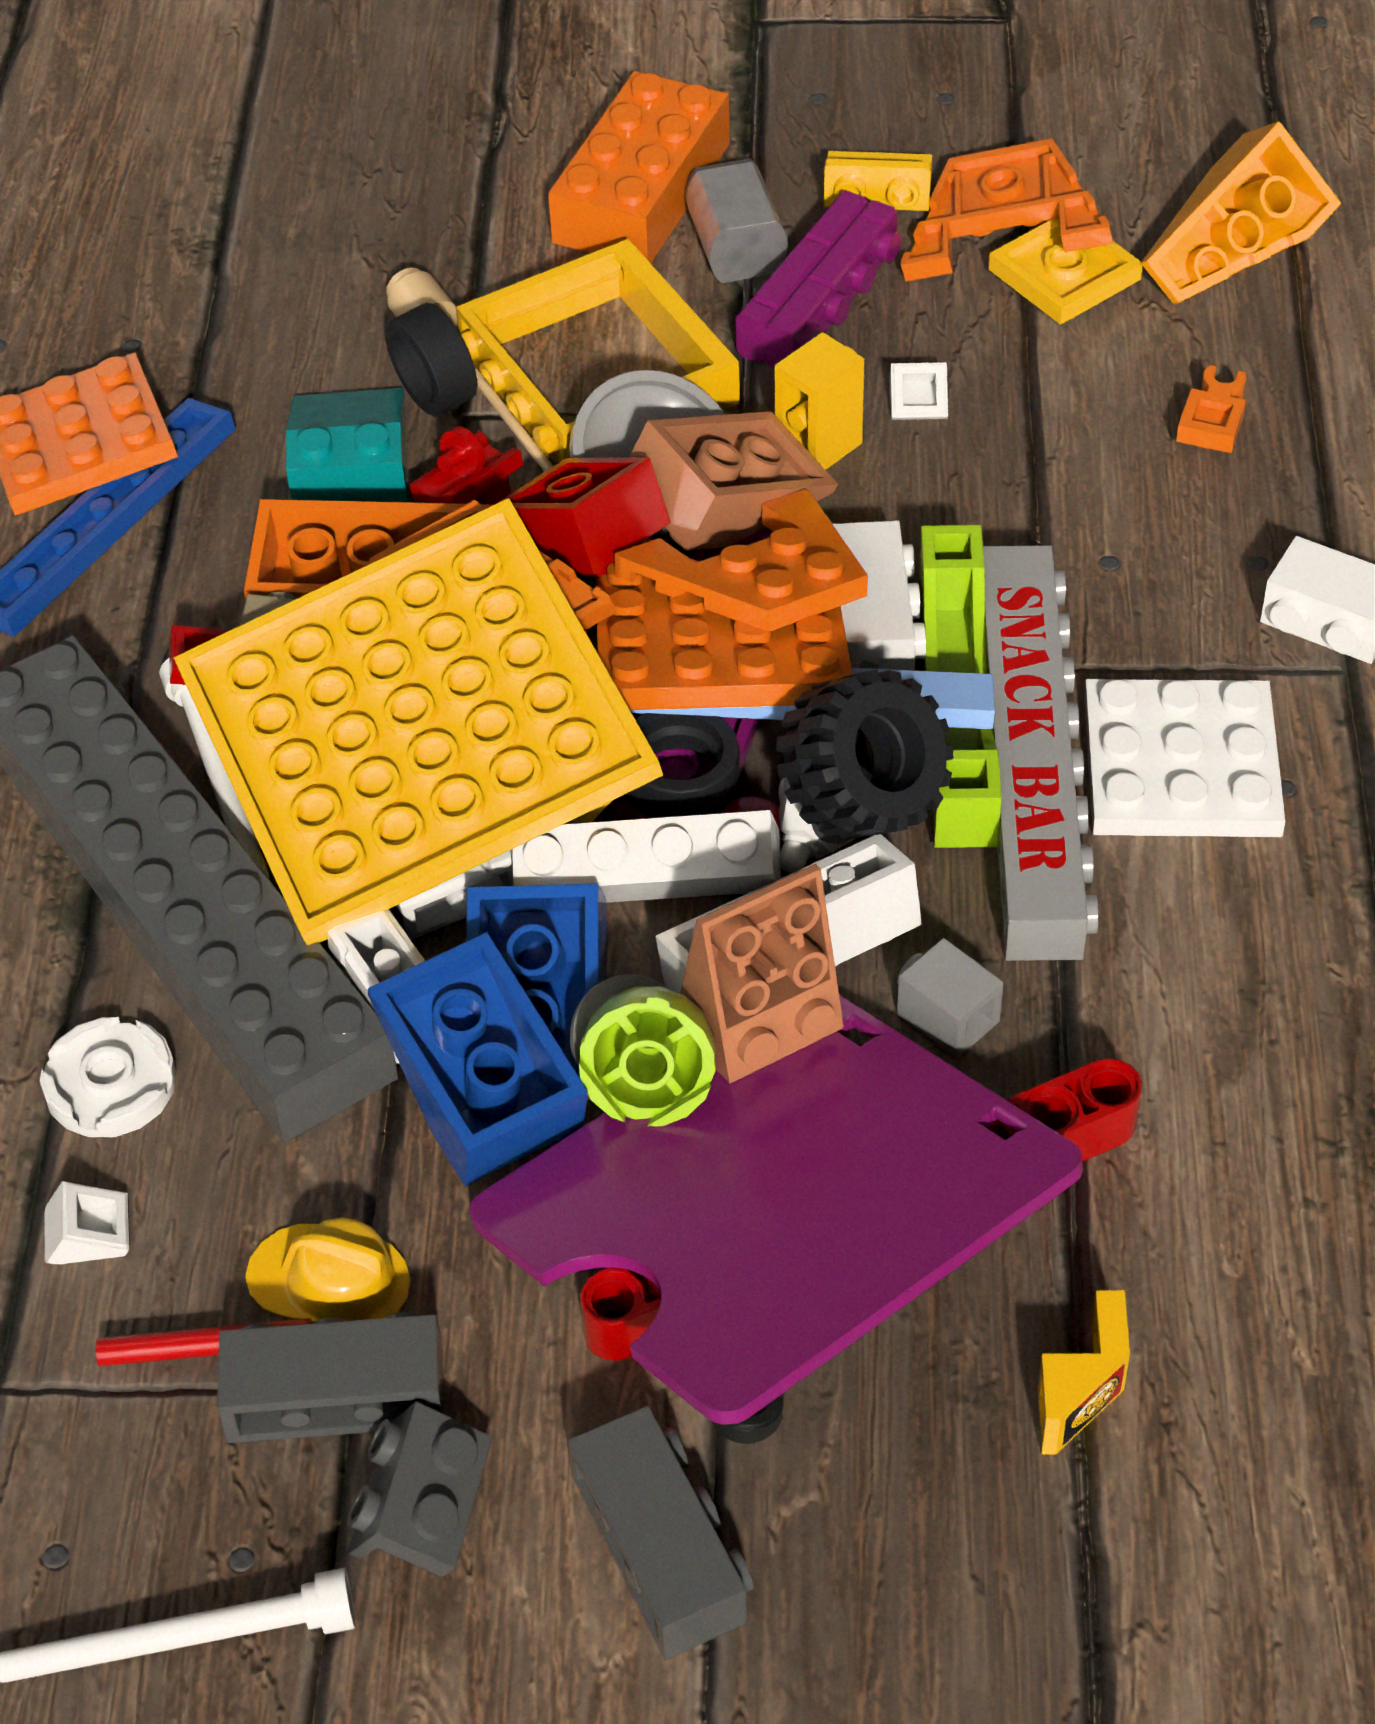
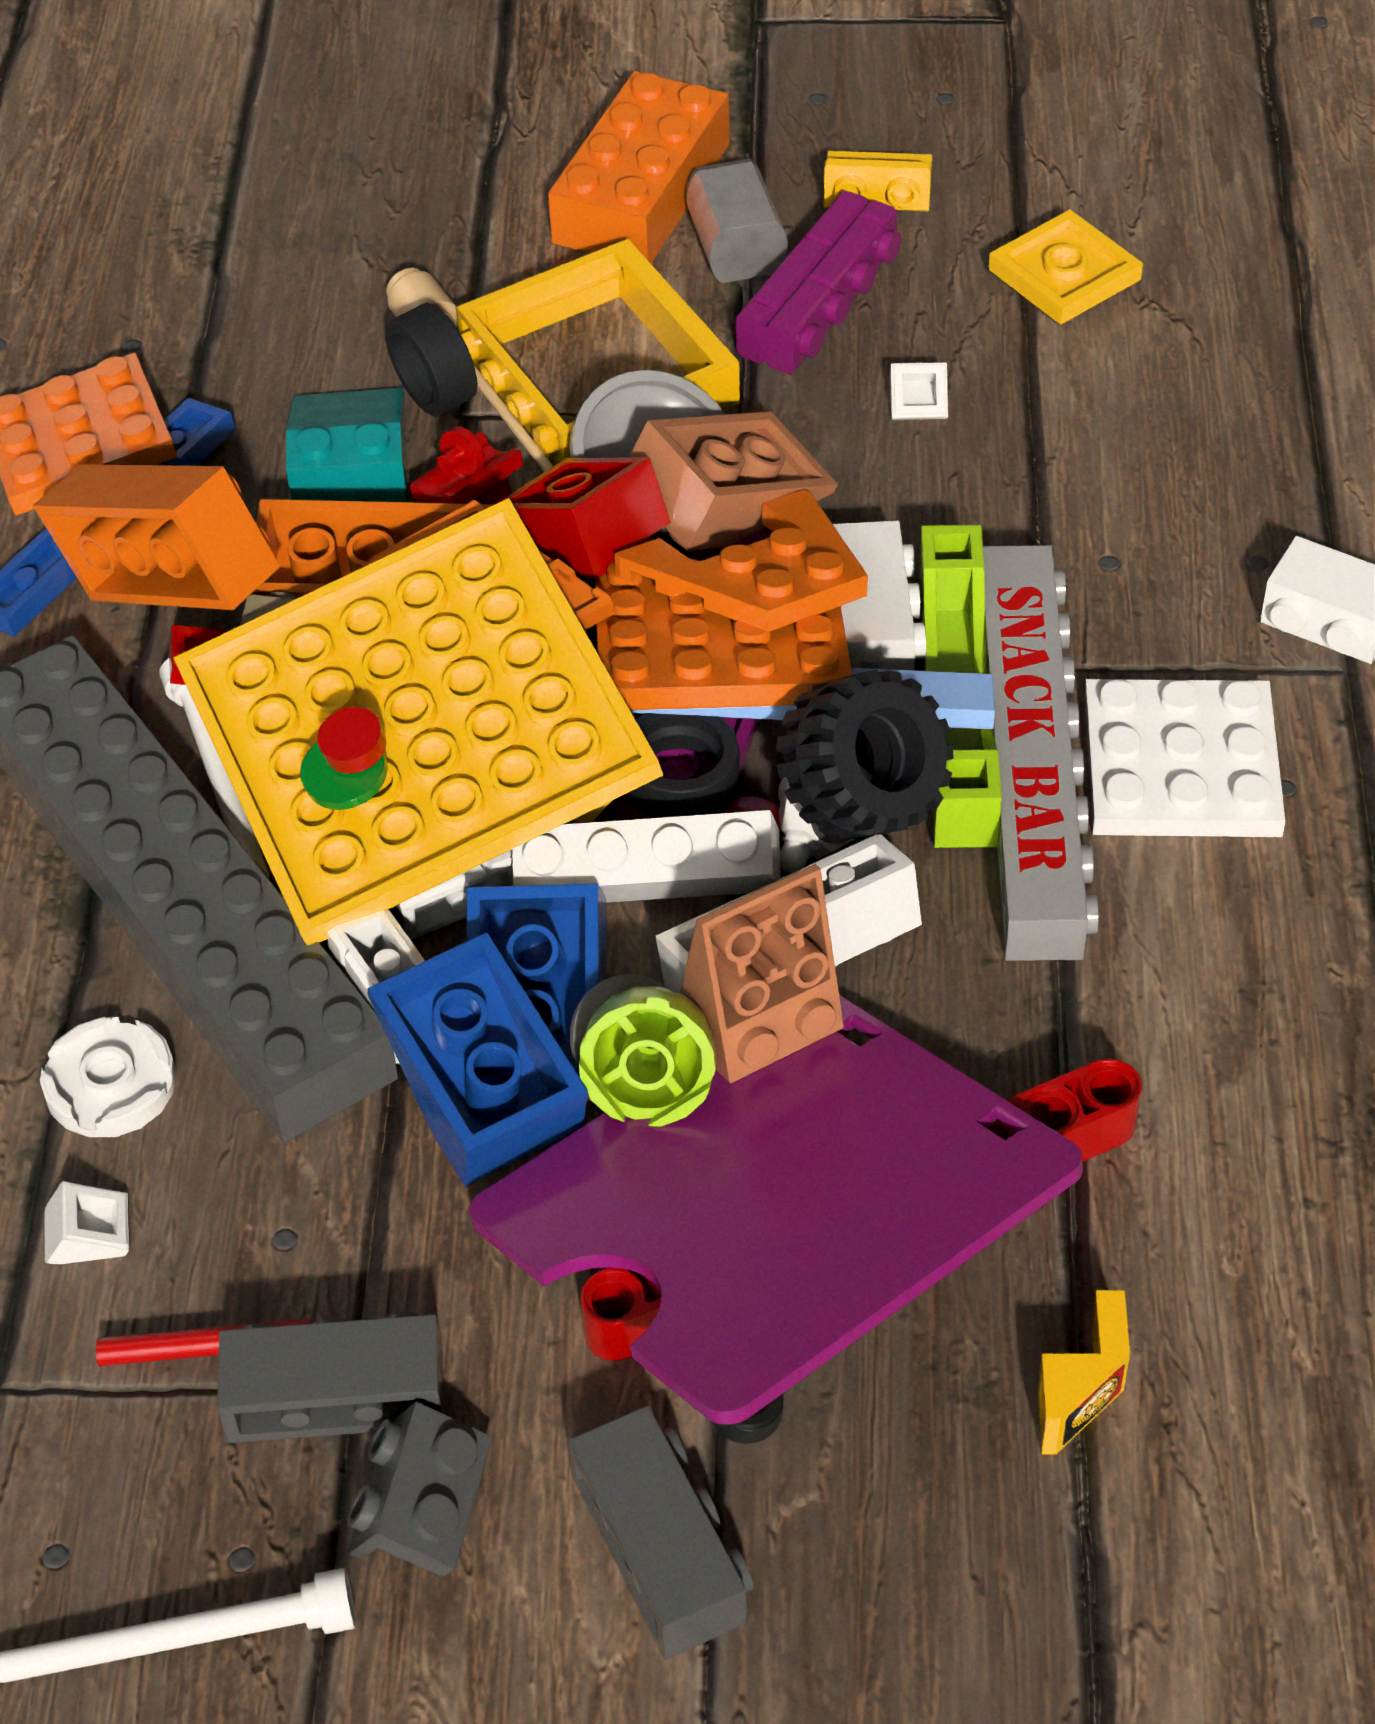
(158, 535): none -> orange brick
(328, 1272): yellow piece -> none
(338, 789): none -> green piece
(351, 740): none -> red tile
(822, 398): yellow brick -> none
(949, 997): light grey brick -> none
(1002, 191): orange wing -> none
(1213, 413): orange plate -> none
(1241, 213): light orange wedge -> none

